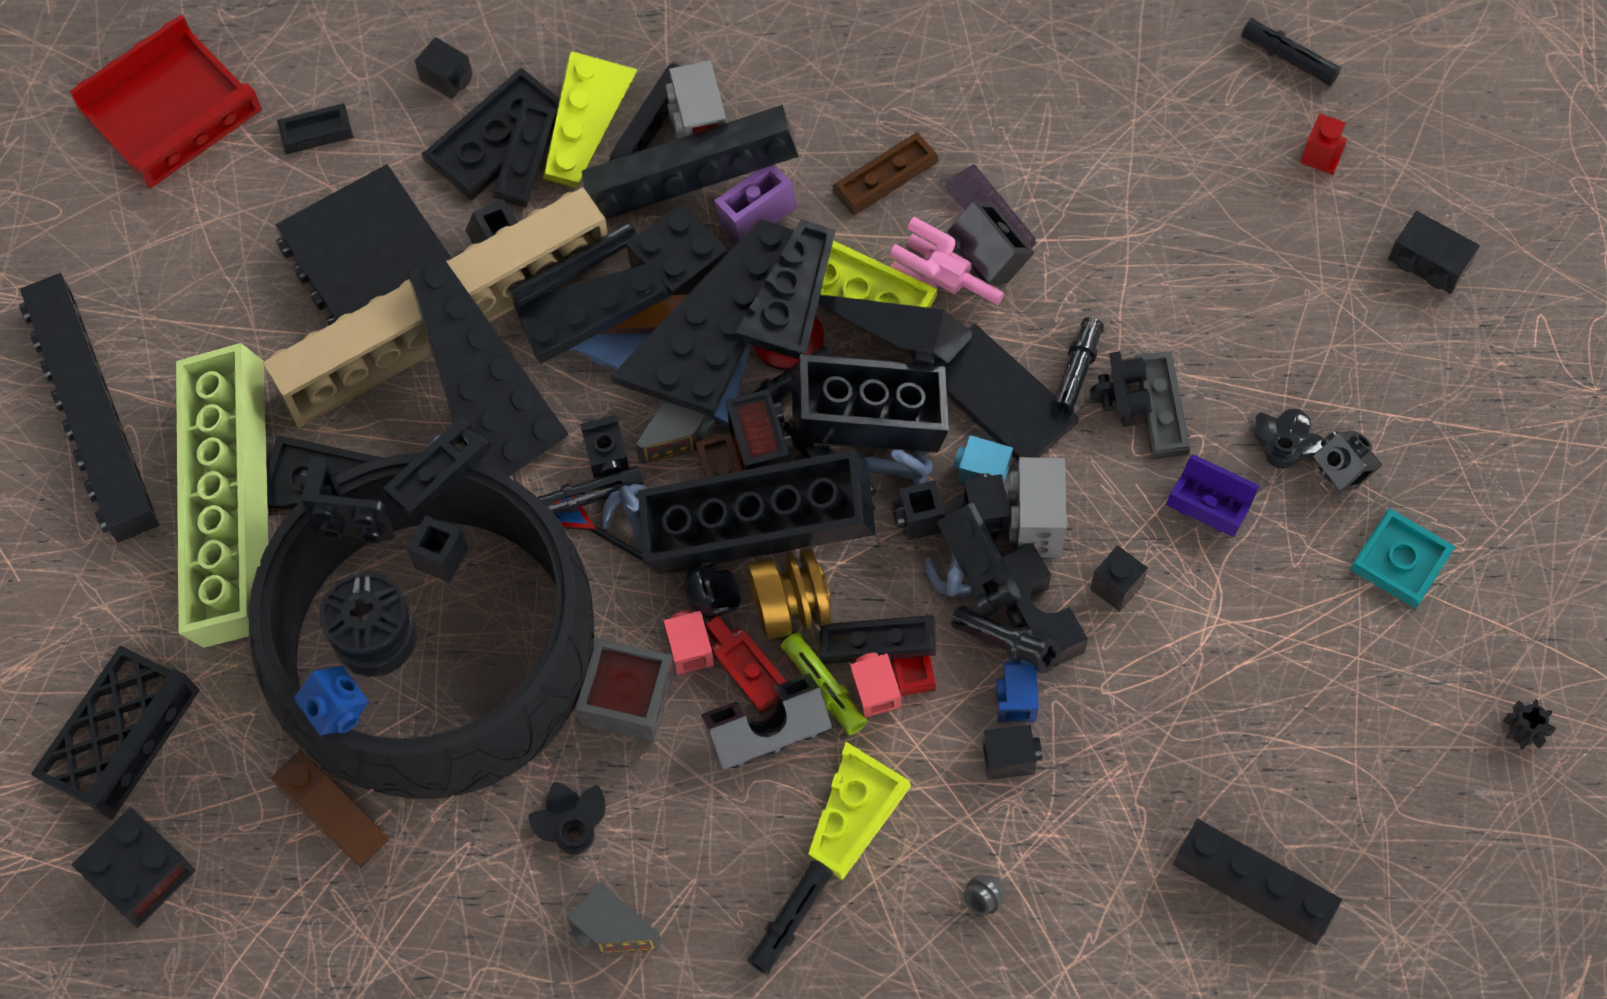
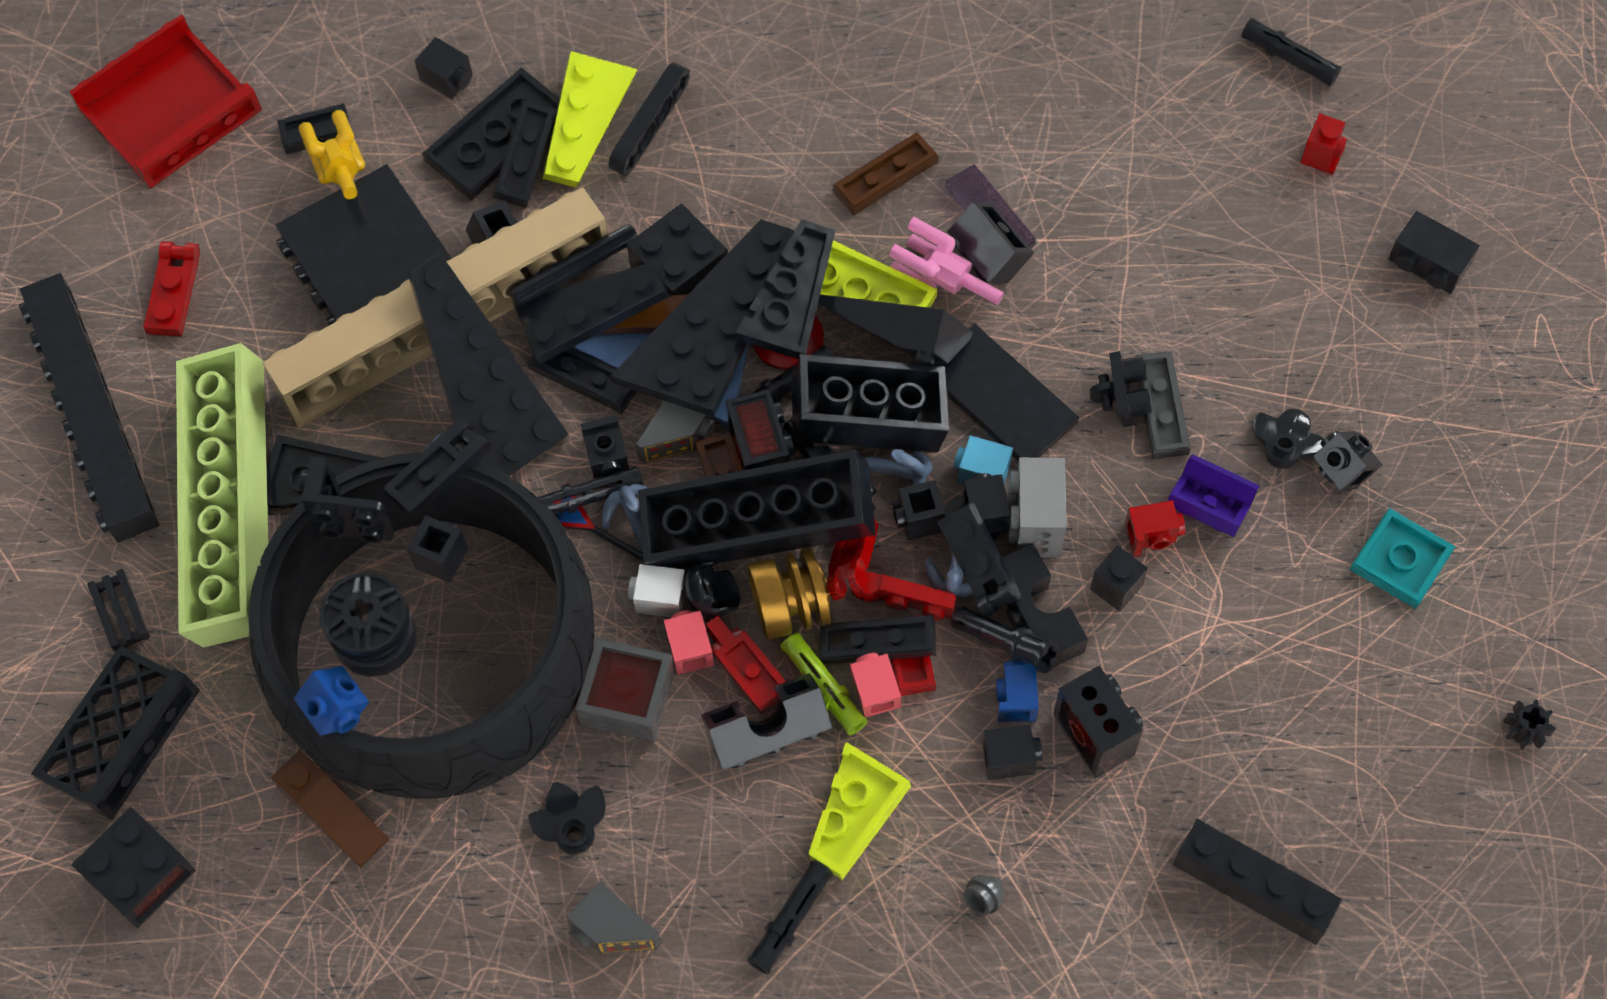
(108, 584): none -> black tile
(172, 289): none -> red plate
(337, 158): none -> yellow plant
(585, 377): none -> black tile
(657, 590): none -> white brick
(691, 162): black brick -> none
(694, 99): light grey piece -> none
(760, 196): medium lavender brick -> none
(850, 561): none -> red hinge
(903, 594): none -> red hinge
(1082, 354): black pin -> none
(1098, 720): none -> black piece
(1153, 526): none -> red brick

